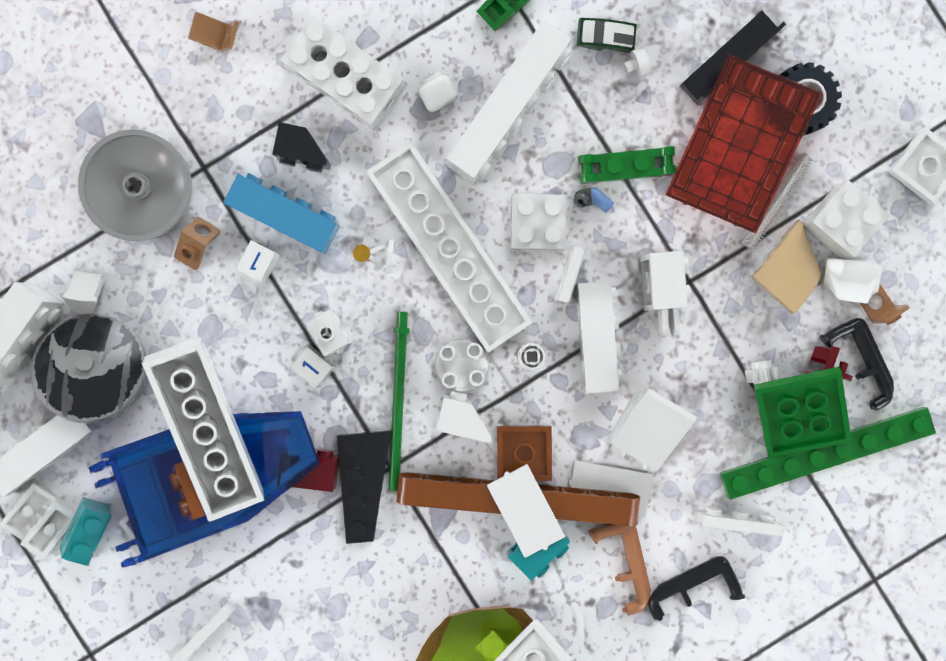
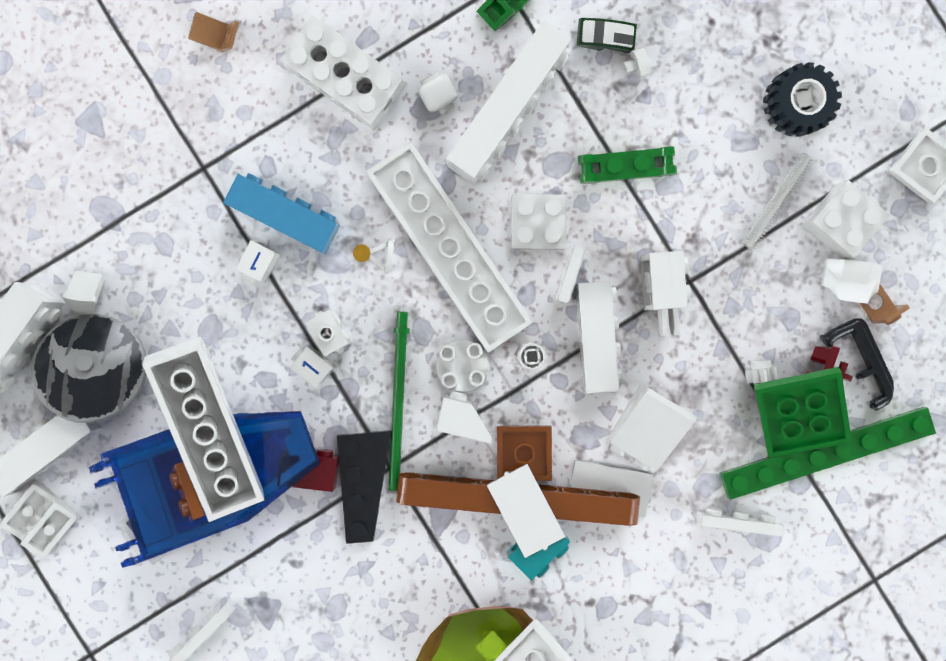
(85, 531): teal brick -> none
(134, 185): light grey dish -> none
(193, 245): medium nougat bracket -> none
(297, 145): black slope -> none
(592, 196): arm -> none
(635, 560): nougat piece -> none
(692, 578): black piece -> none
(741, 45): black panel -> none
(743, 143): clear red piece -> none
(790, 269): tan slope -> none

